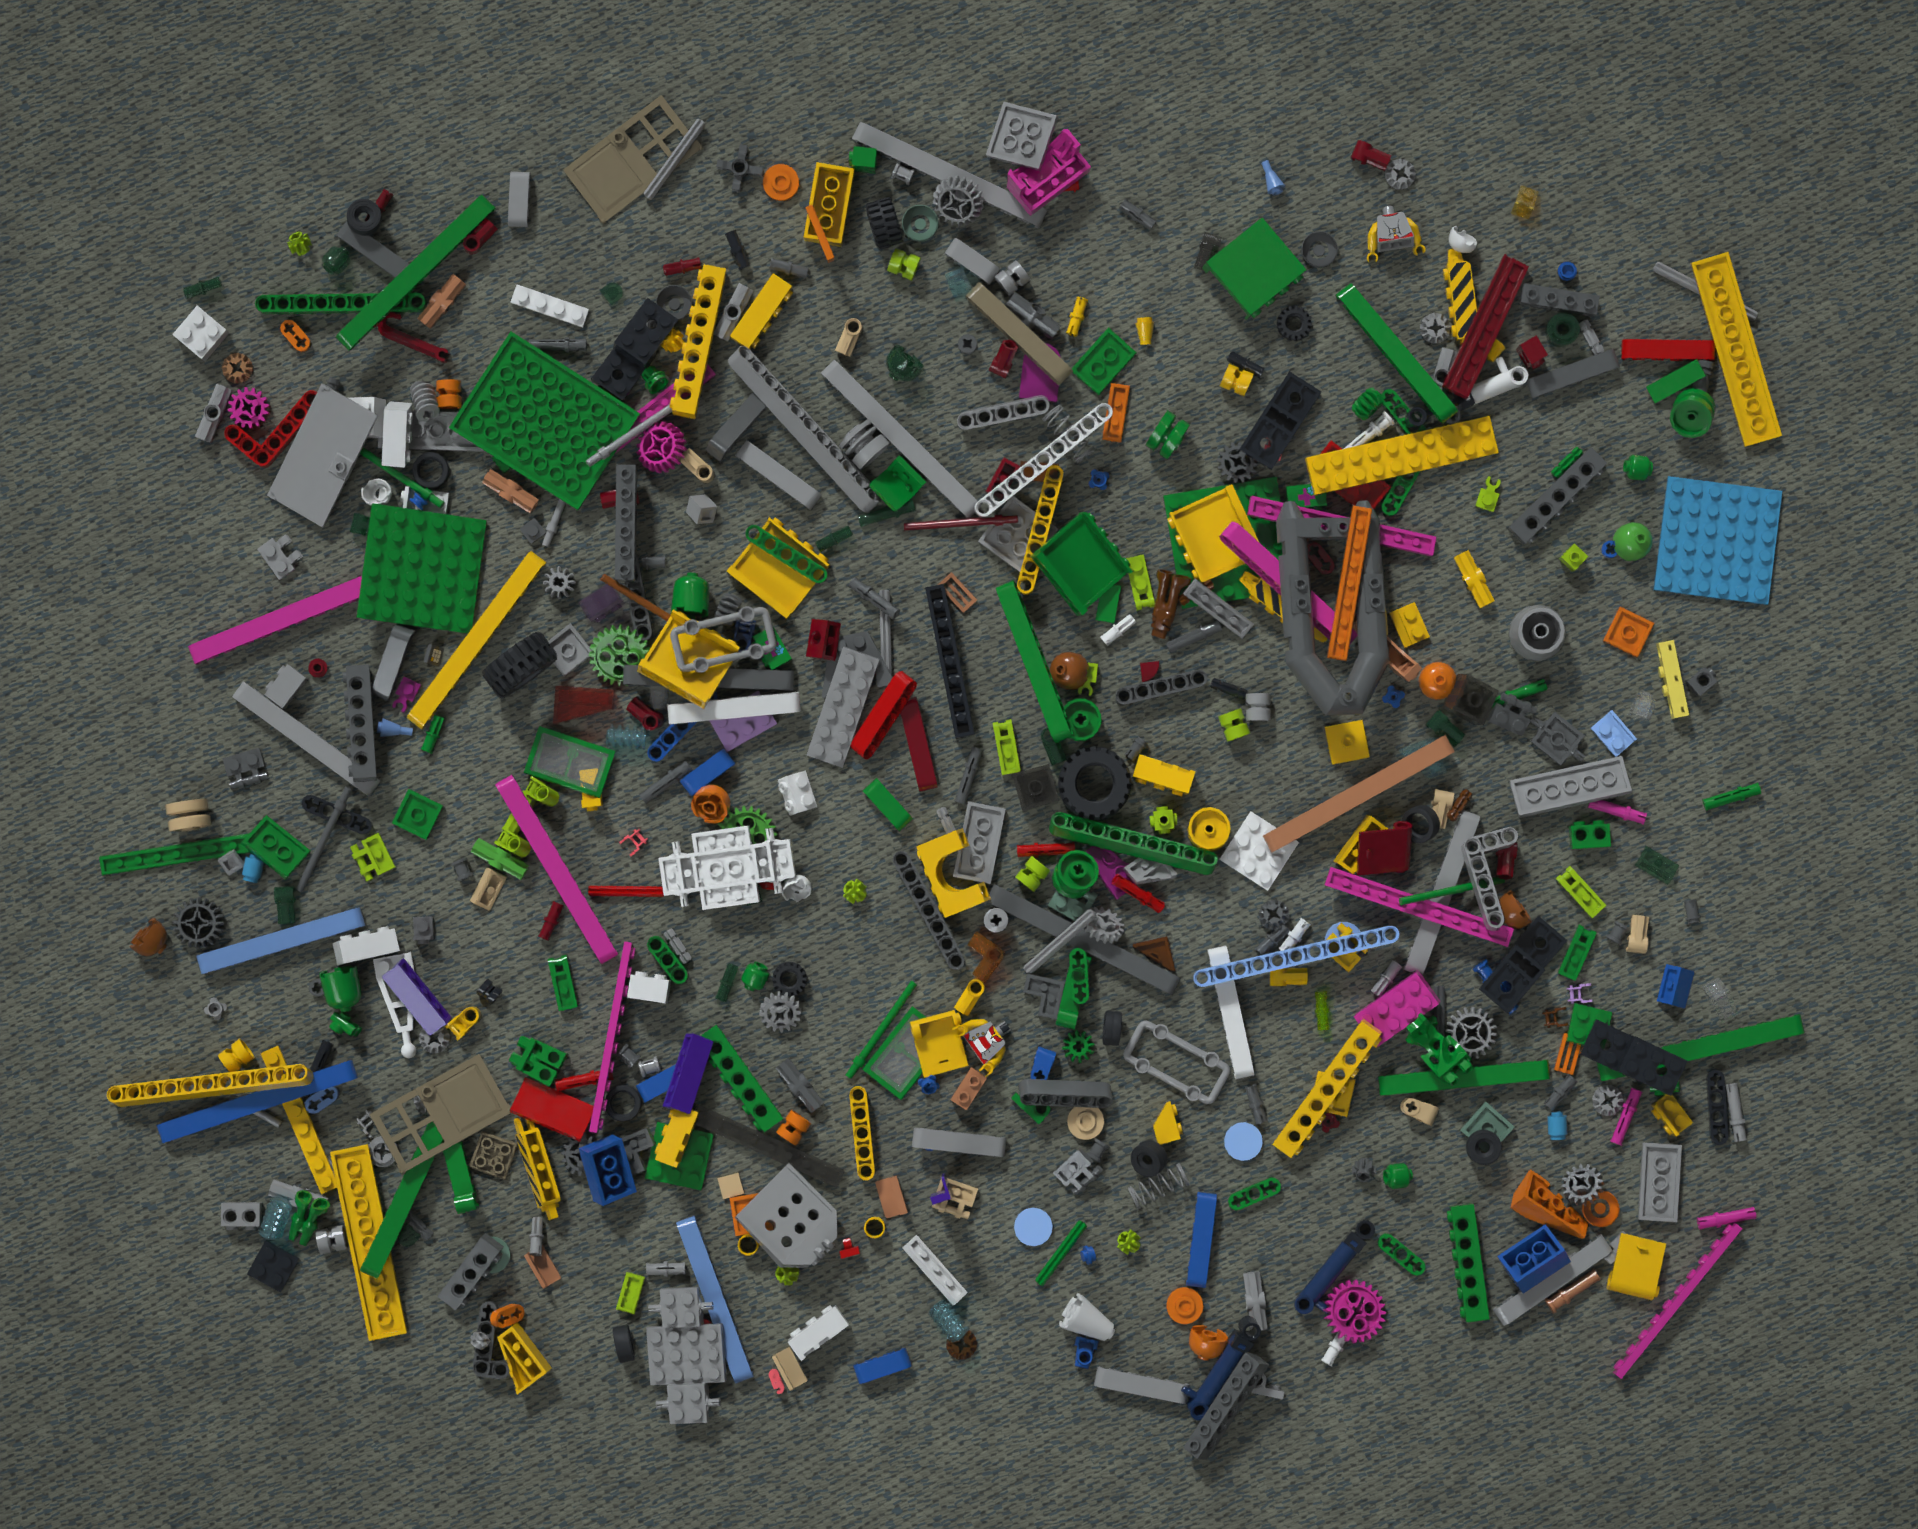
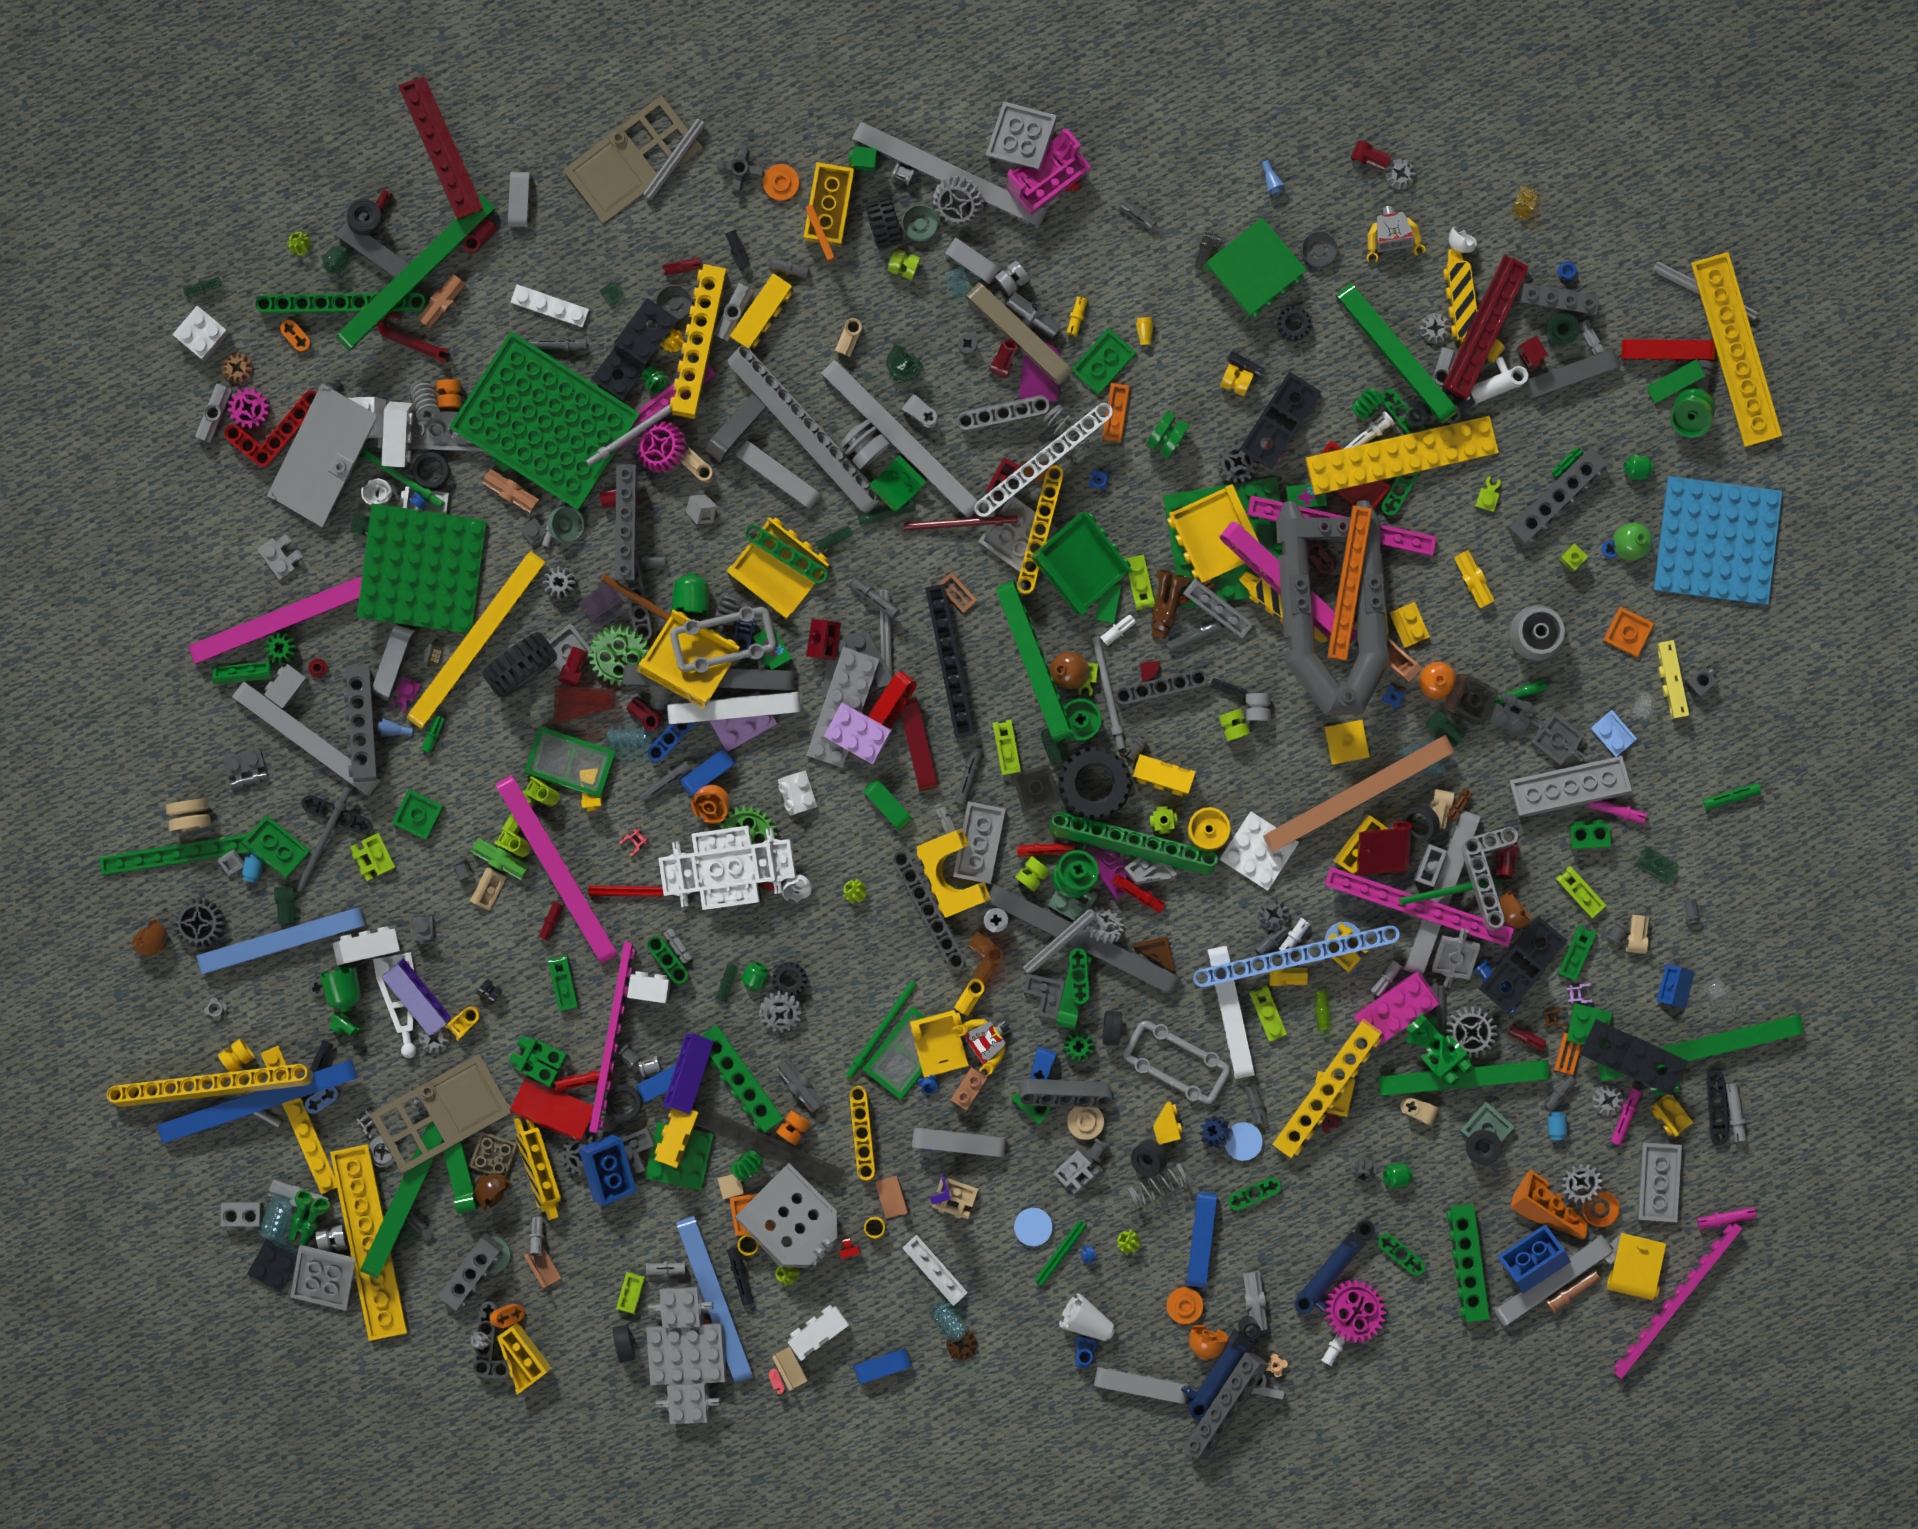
(241, 672): none -> green tile
(286, 649): none -> green gear
(323, 1277): none -> light grey plate
(440, 148): none -> dark red plate
(491, 1189): none -> reddish brown cylinder
(567, 524): none -> sand green piece
(571, 670): none -> dark red piece
(740, 1276): none -> black pin
(746, 1165): none -> green gear
(858, 733): none -> lavender plate
(918, 410): none -> light grey piece
(1116, 728): none -> light grey bar
(1222, 1131): none -> dark blue gear
(1268, 1014): none -> lime plate
(1281, 1365): none -> light nougat plate
(1430, 865): none -> light grey brick
(1455, 957): none -> light grey plate
(1527, 1037): none -> dark red axle

